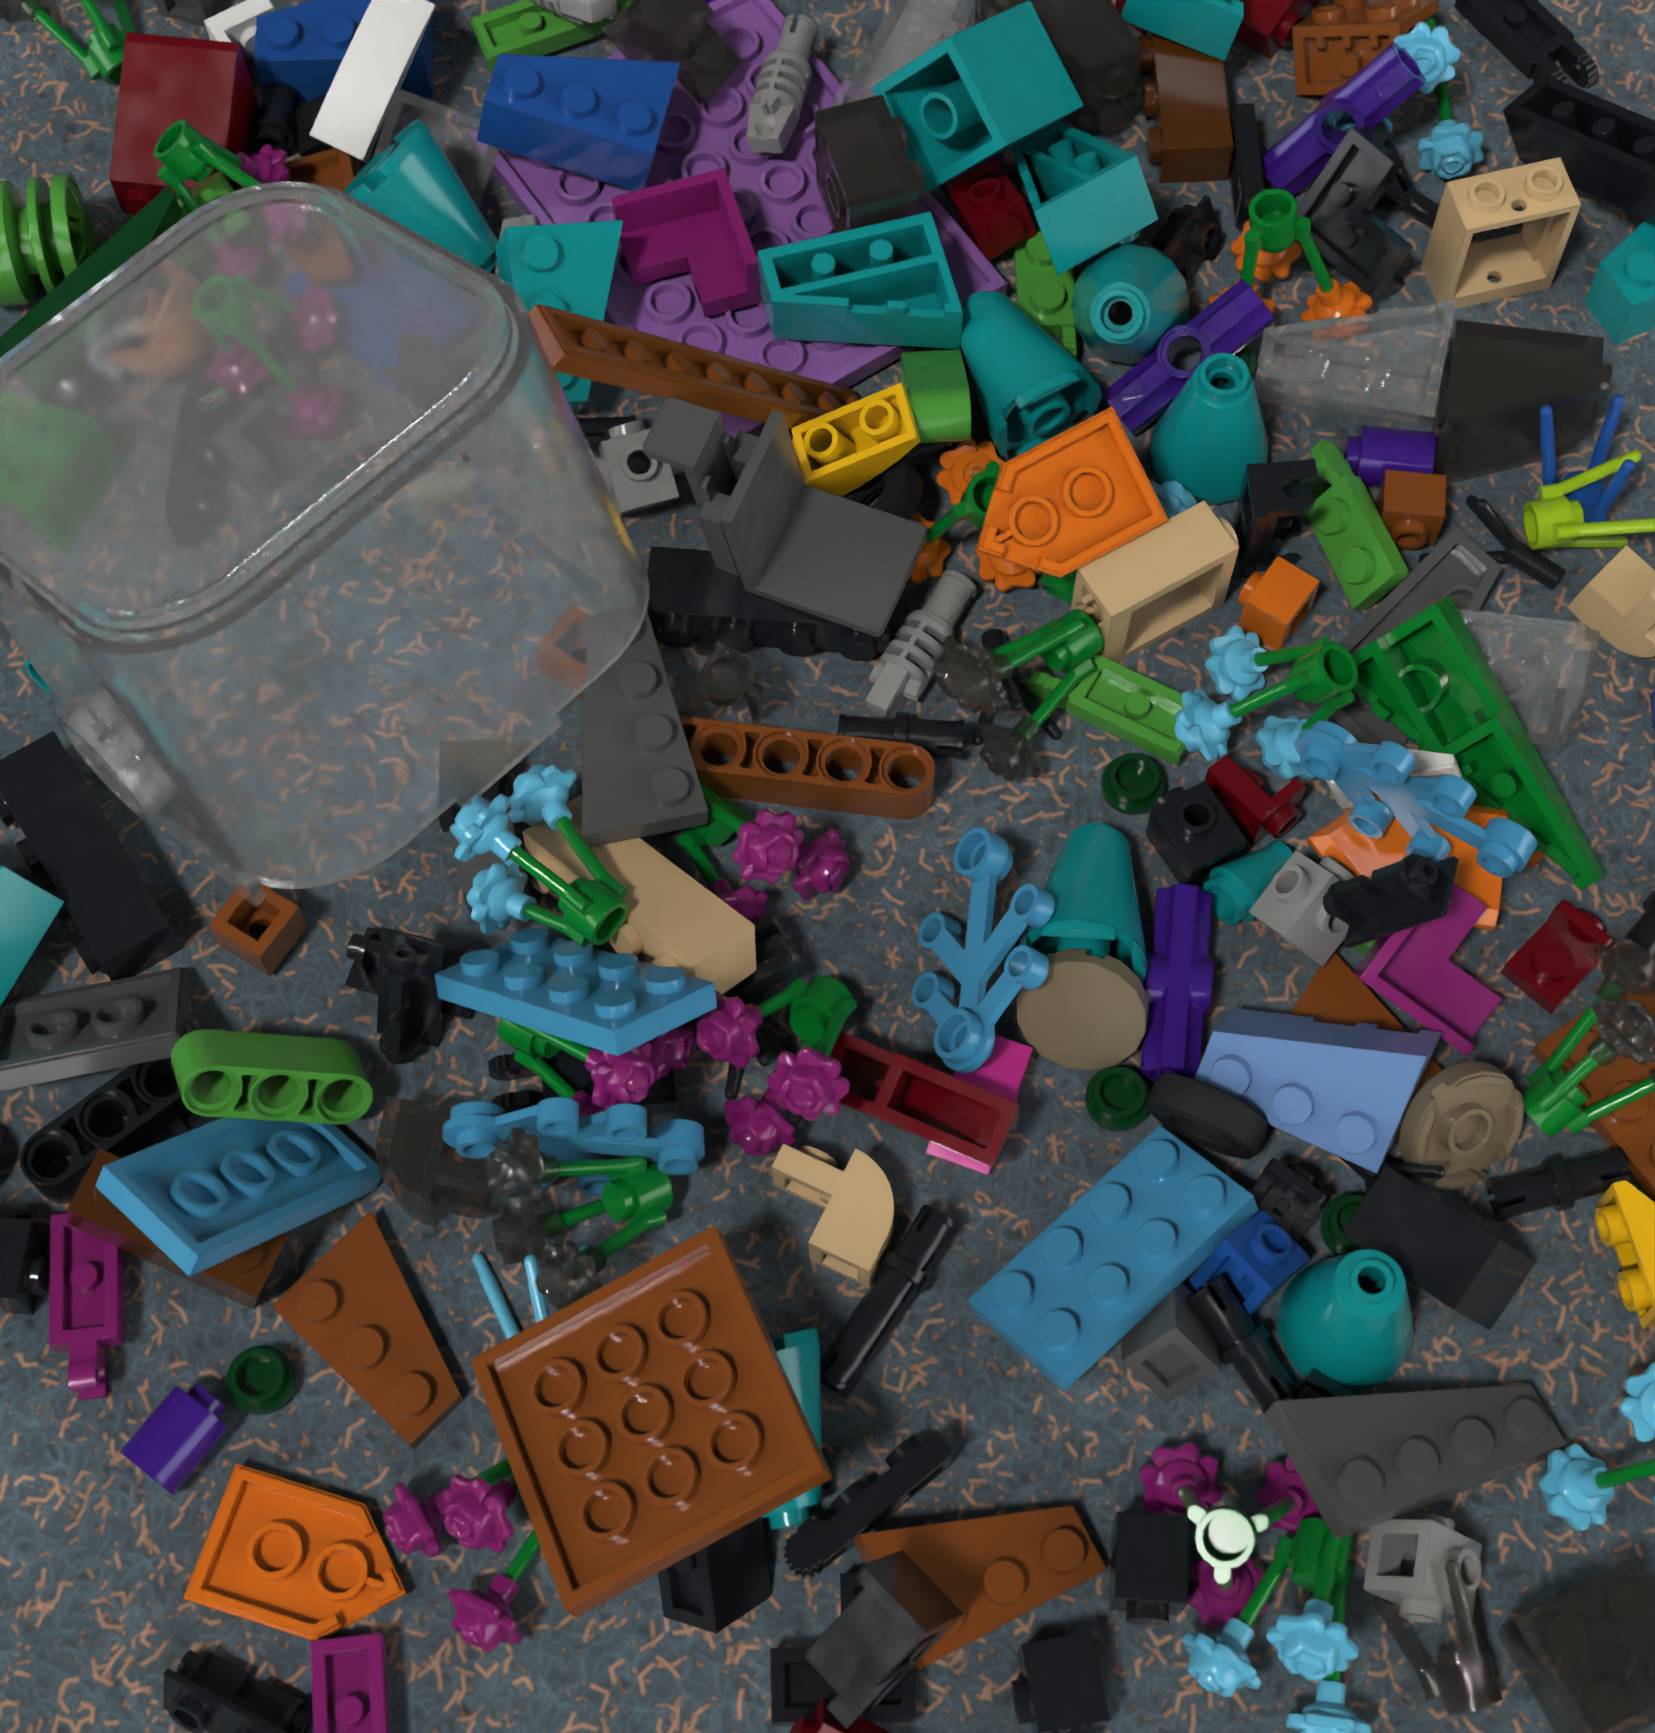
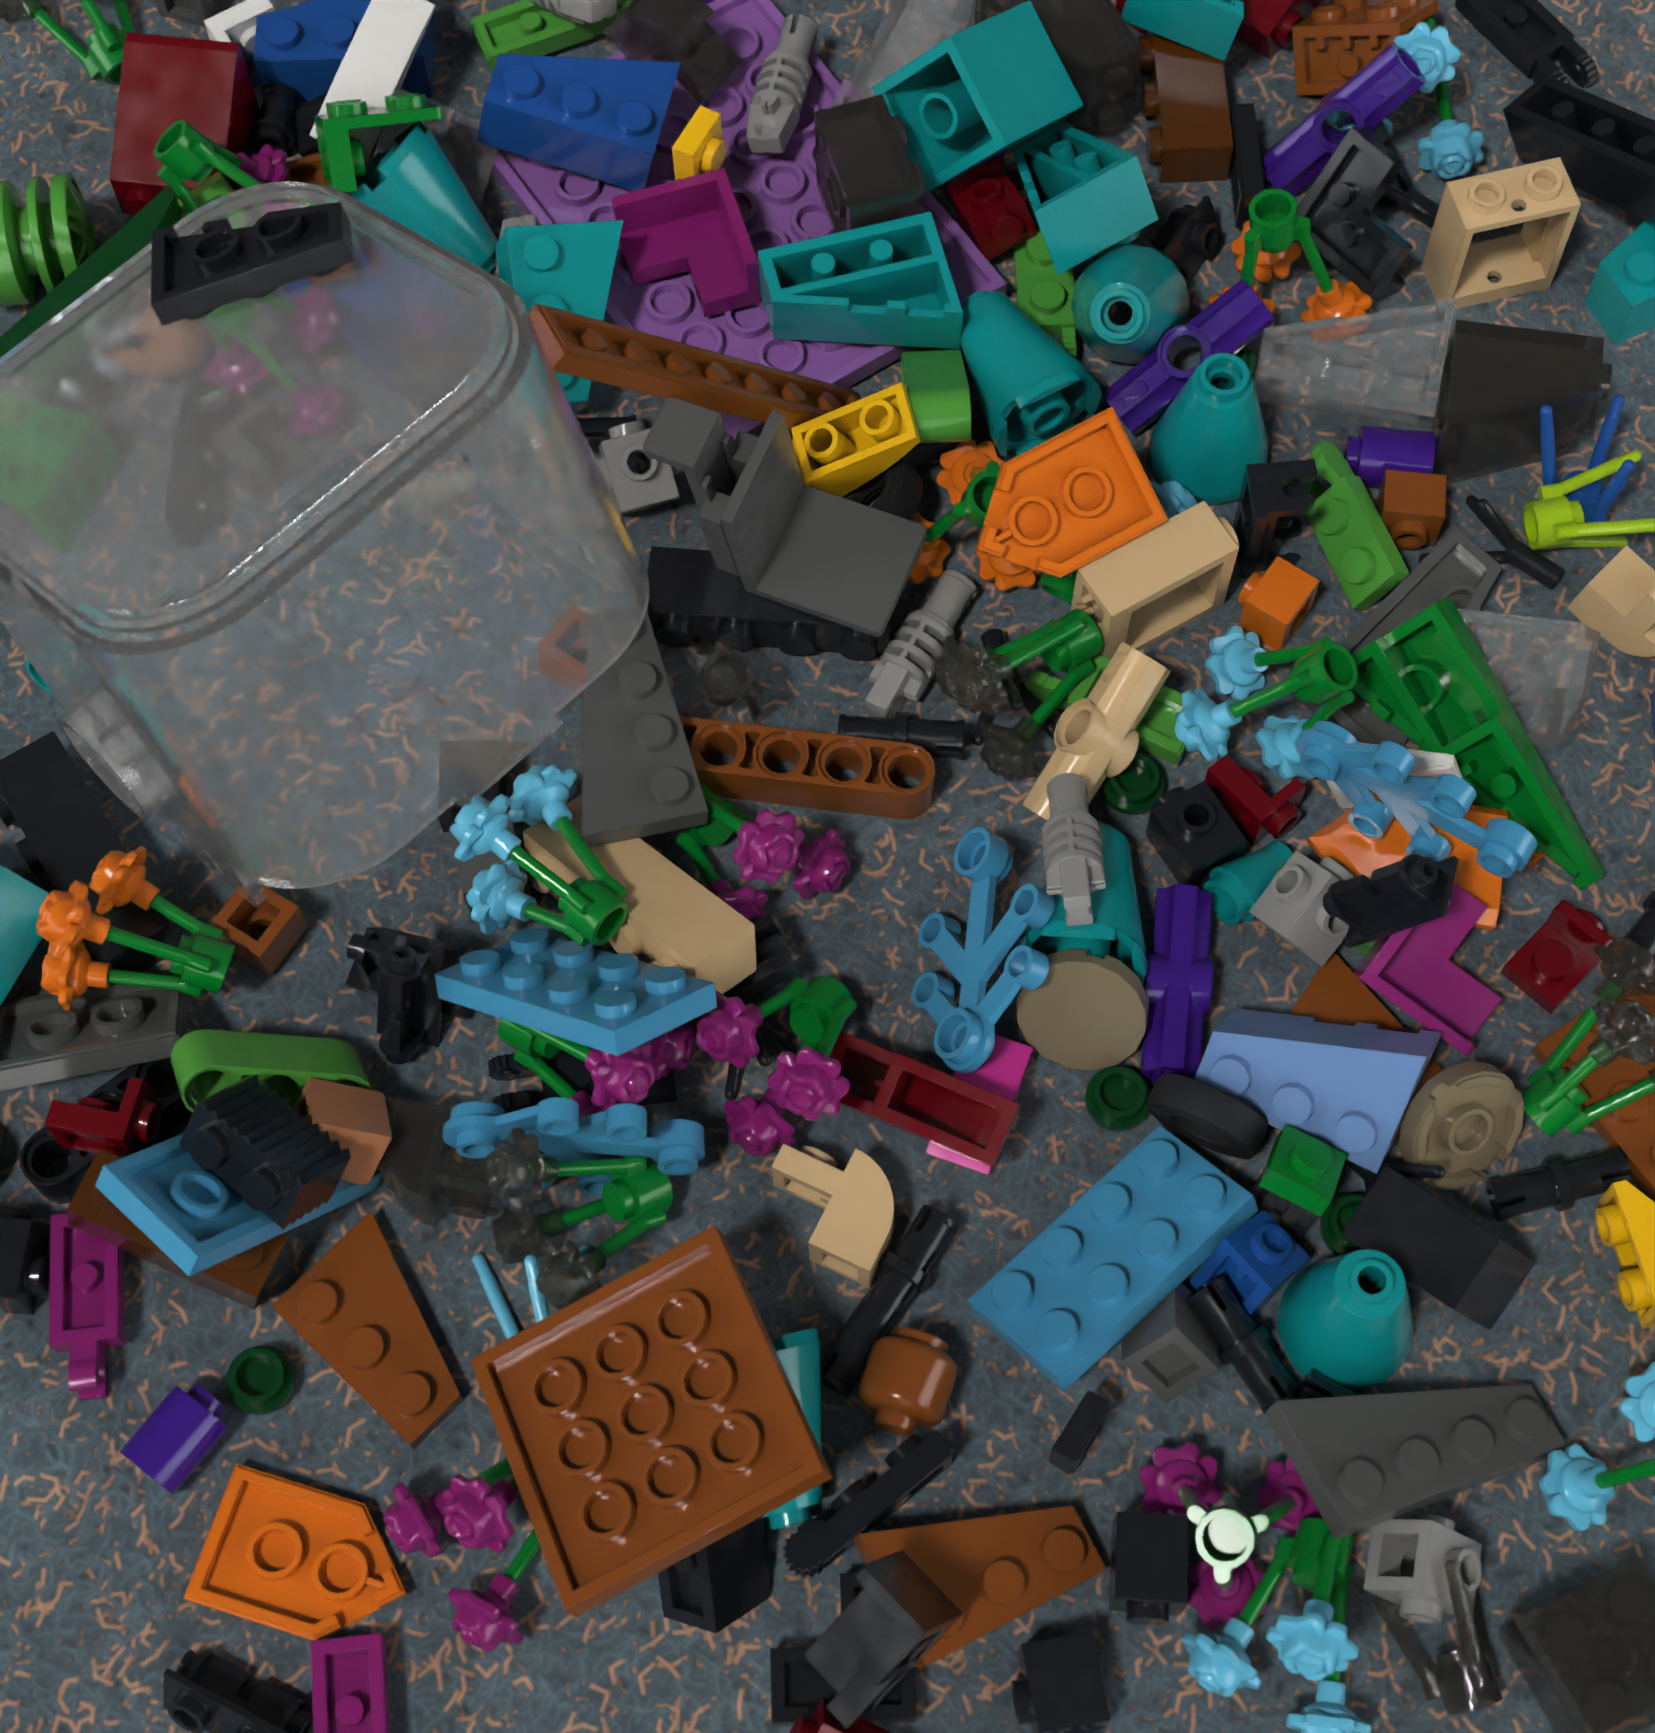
(99, 1124): none -> dark red bracket
(118, 879): none -> orange plant
(230, 264): none -> black wing
(265, 1150): none -> black brick
(343, 155): none -> green bracket
(352, 1117): none -> nougat panel
(700, 145): none -> yellow plate
(908, 1381): none -> dark orange head
(1072, 848): none -> light grey hinge
(1079, 1433): none -> black tile
(1099, 733): none -> tan piece
(1303, 1170): none -> green plate

